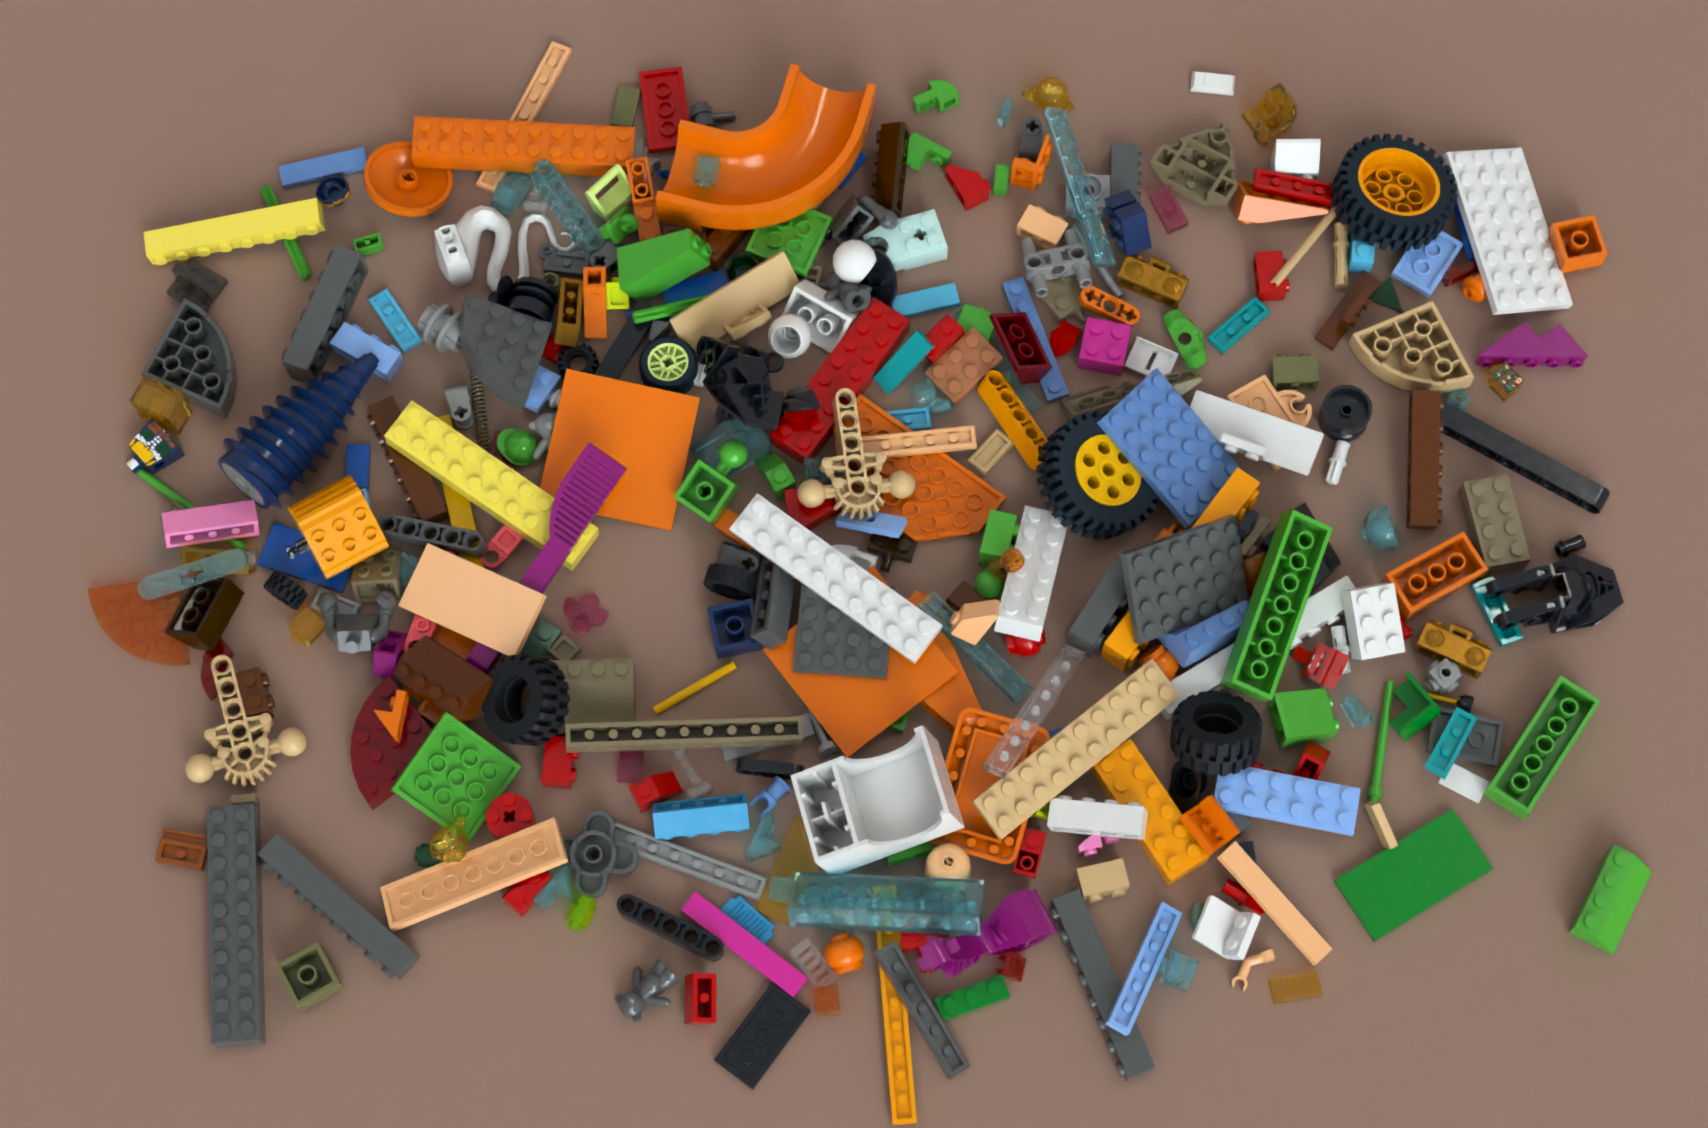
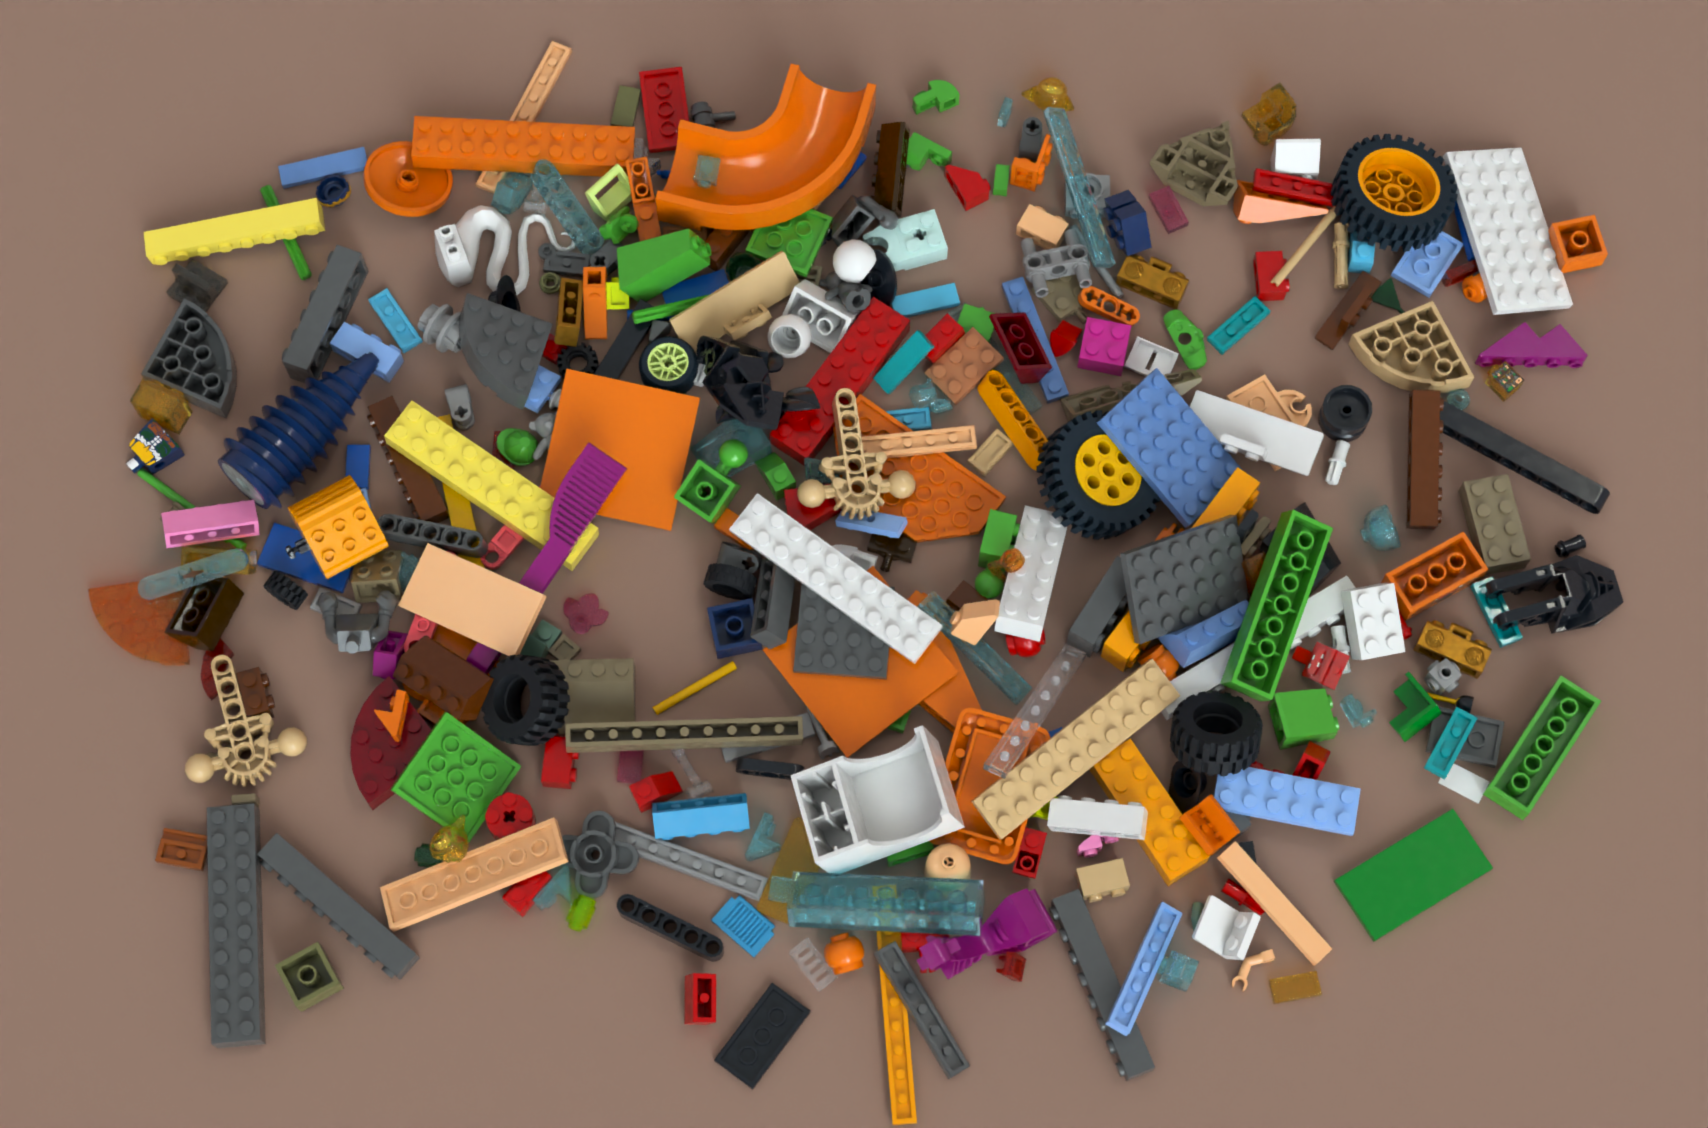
(306, 627): clear yellow brick -> none
(368, 244): bright green piece -> none
(481, 411): dark tan piece -> none
(533, 298): black wheel -> none
(646, 991): dark grey piece -> none
(744, 944): dark pink tile -> none
(772, 794): medium blue piece -> none
(827, 1001): clear orange brick -> none
(972, 998): green plate -> none
(1124, 169): dark grey brick -> none
(1212, 83): white tile -> none
(1294, 372): olive brick -> none
(1374, 791): bright green bar -> none
(1381, 824): tan tile -> none
(1611, 899): bright green slope -> none

